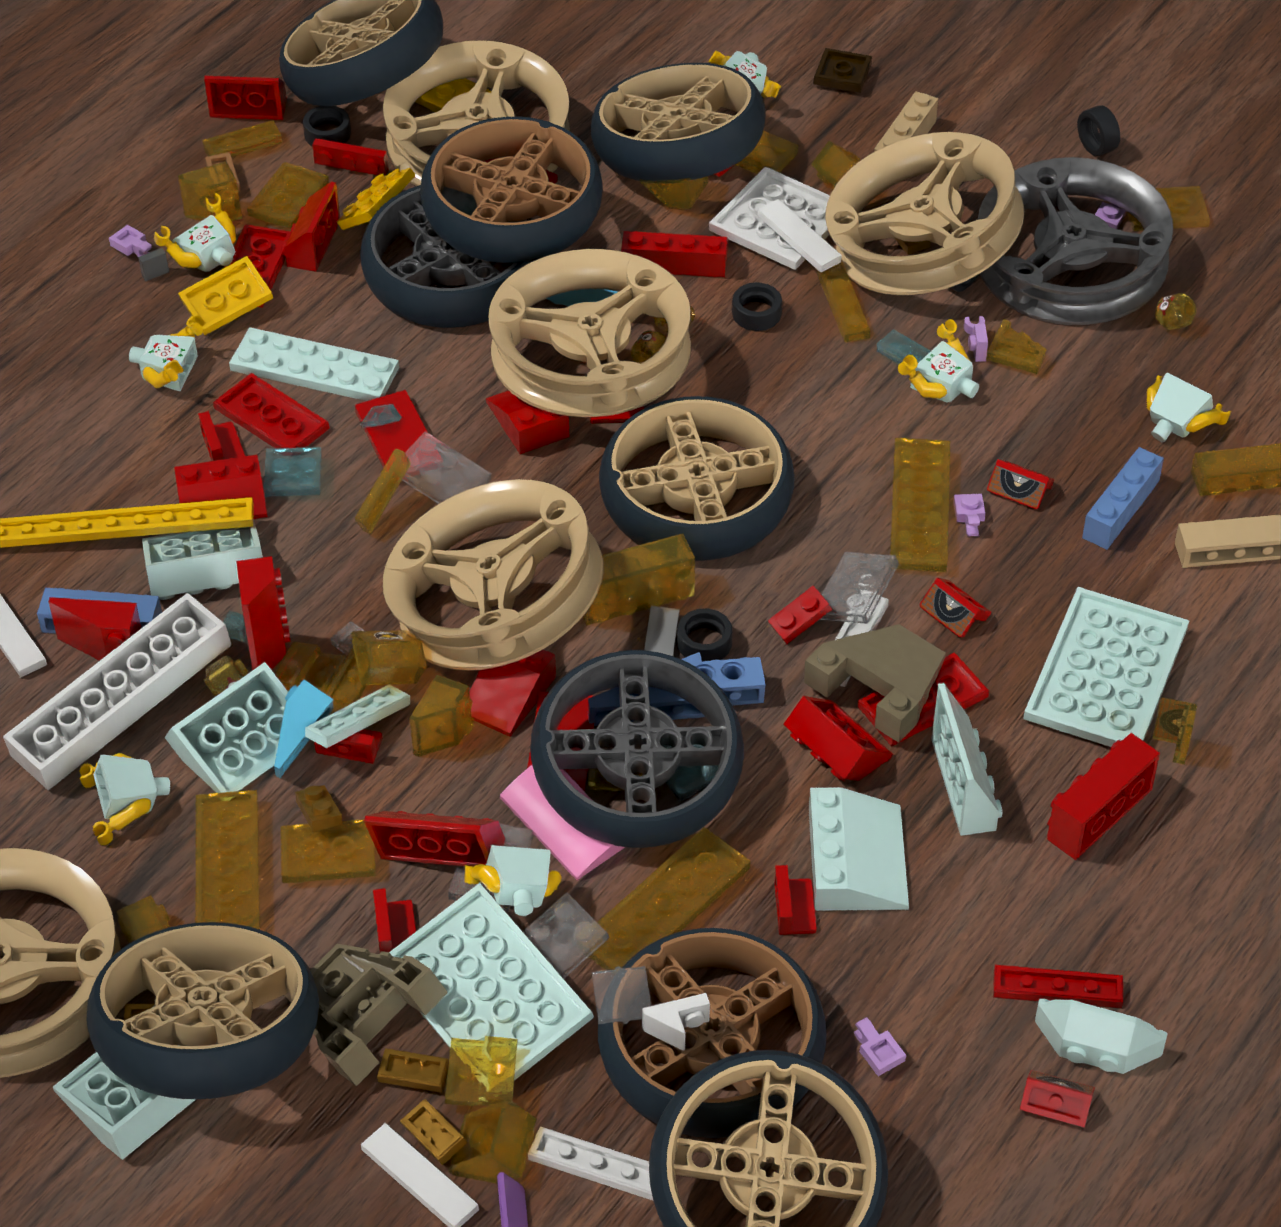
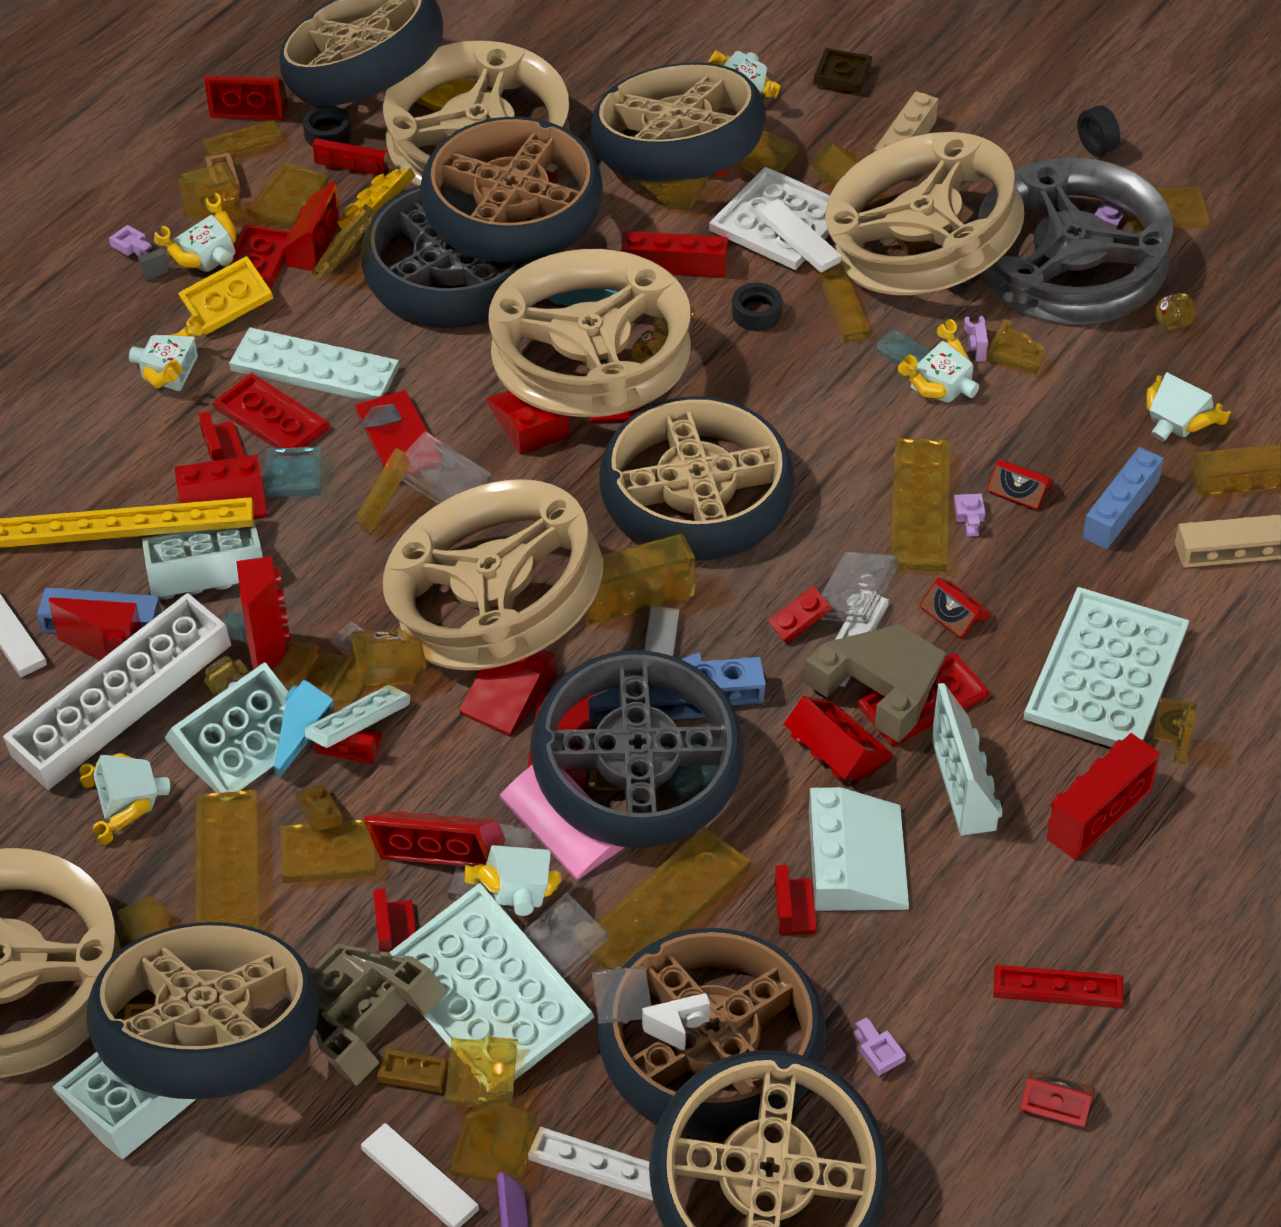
(344, 242): none -> clear yellow plate
(433, 1131): pearl gold plate -> none
(441, 716): clear yellow slope -> none
(705, 619): black tyre -> none
(1098, 1035): light aqua wedge -> none

